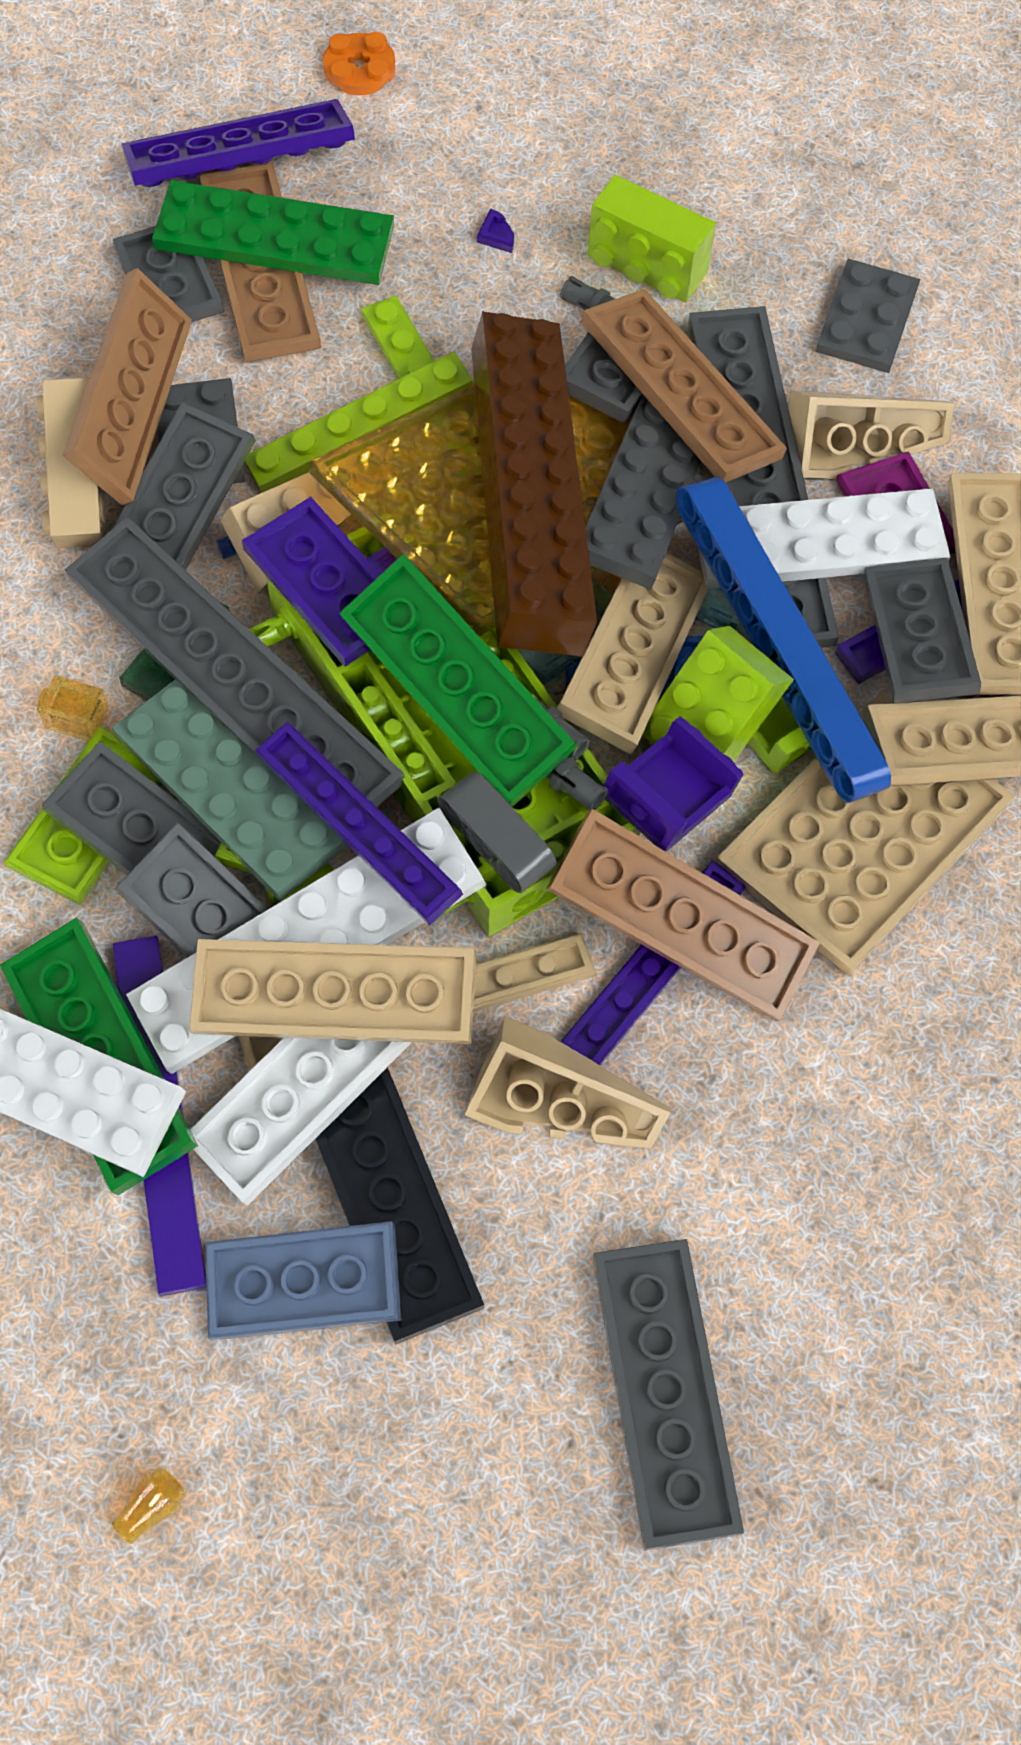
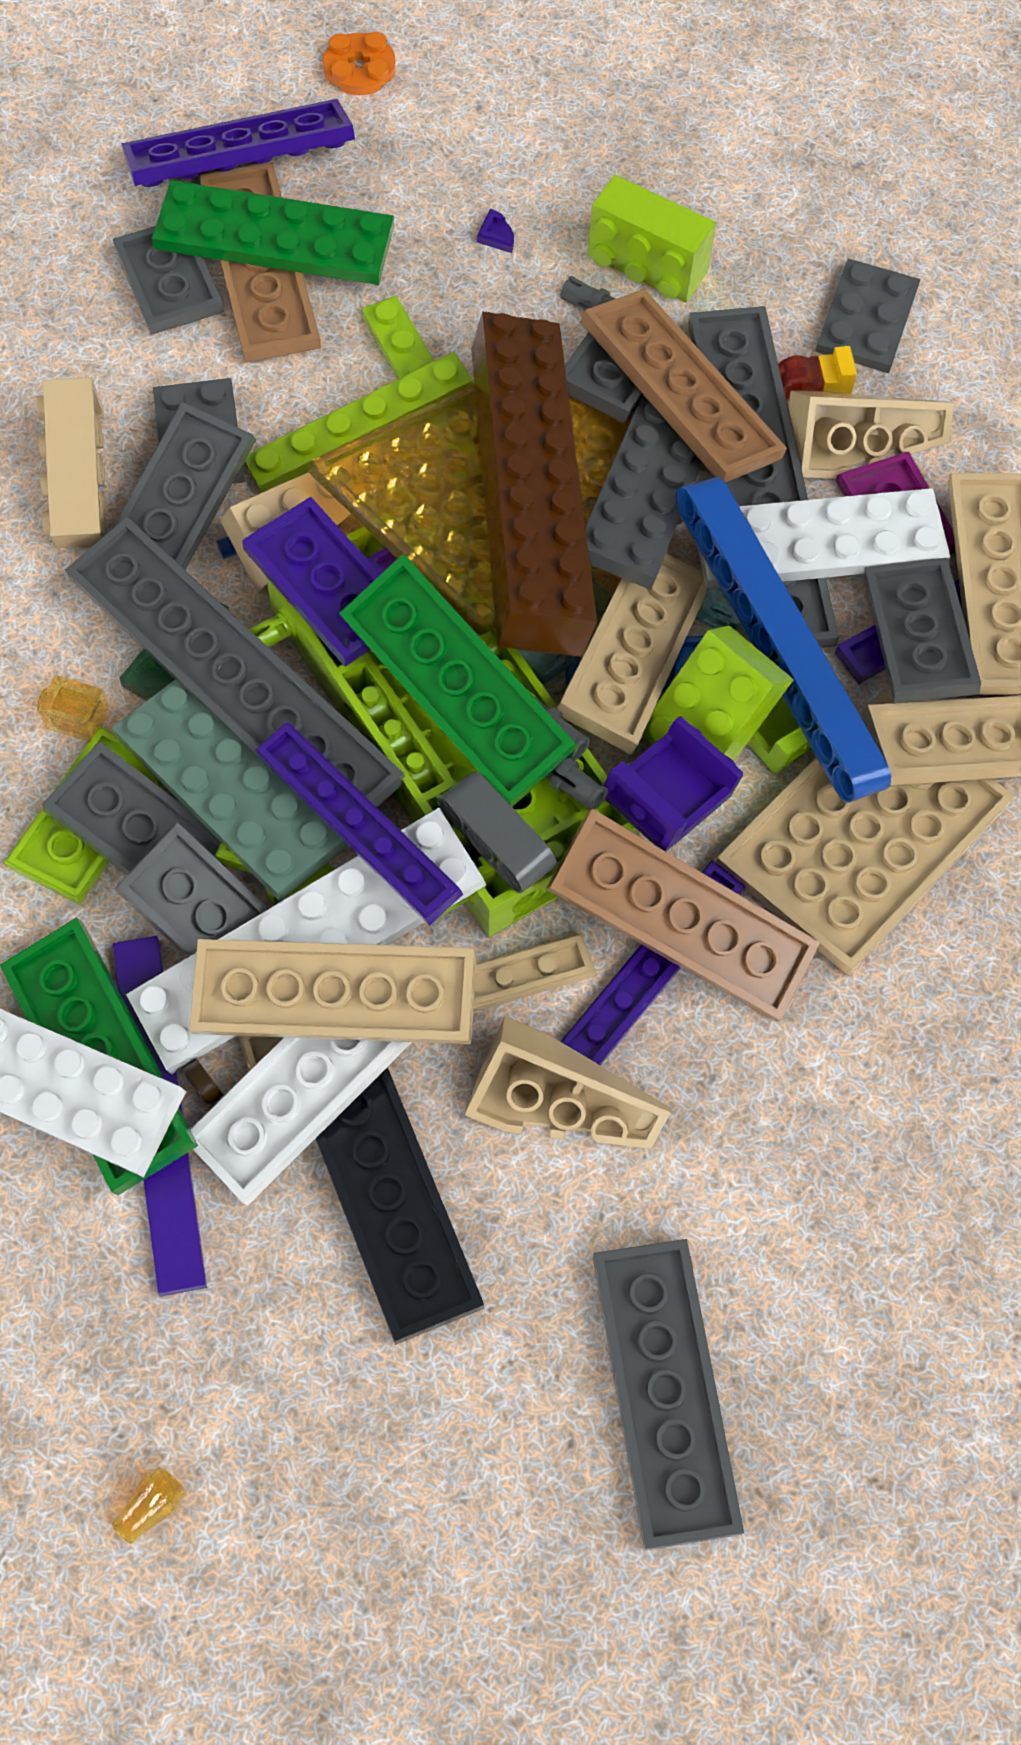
(128, 388): medium nougat plate -> none
(202, 1082): none -> dark brown tile
(302, 1281): sand blue tile -> none
(819, 373): none -> leg

